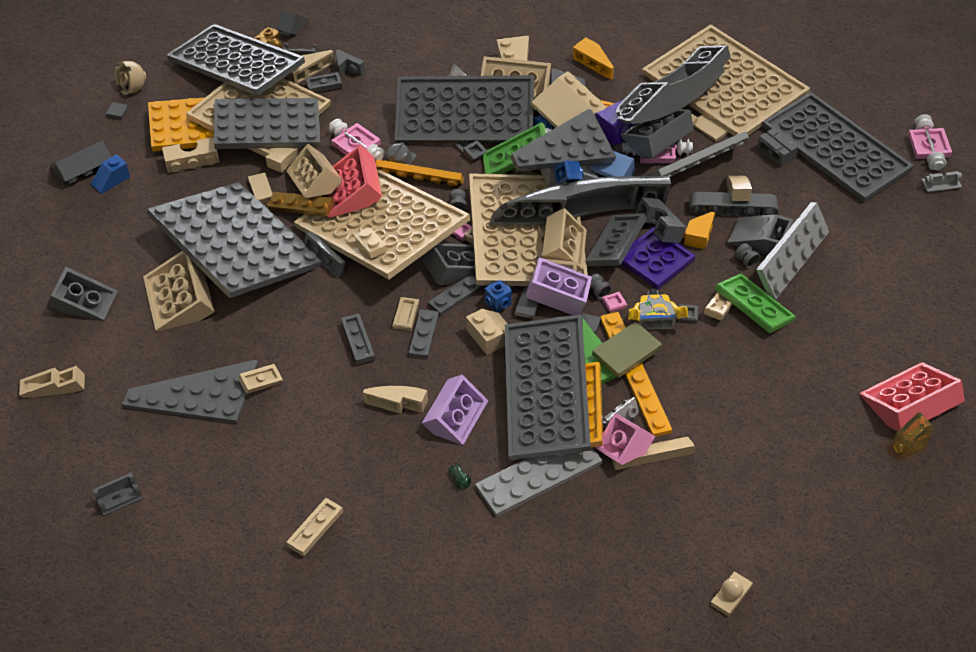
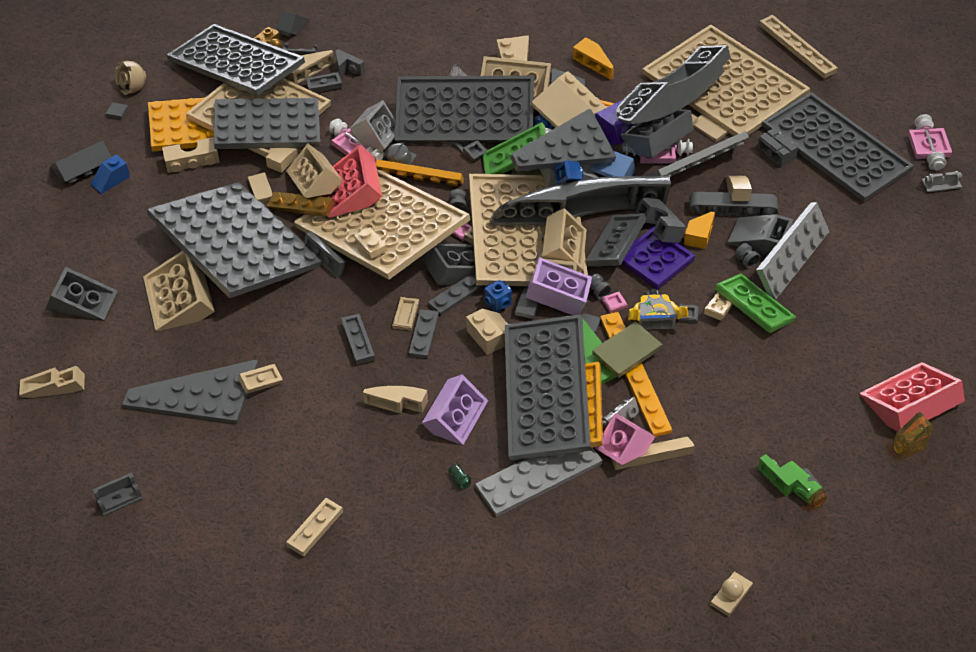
(375, 126): none -> light grey slope
(793, 478): none -> bright green plate
(798, 46): none -> tan plate

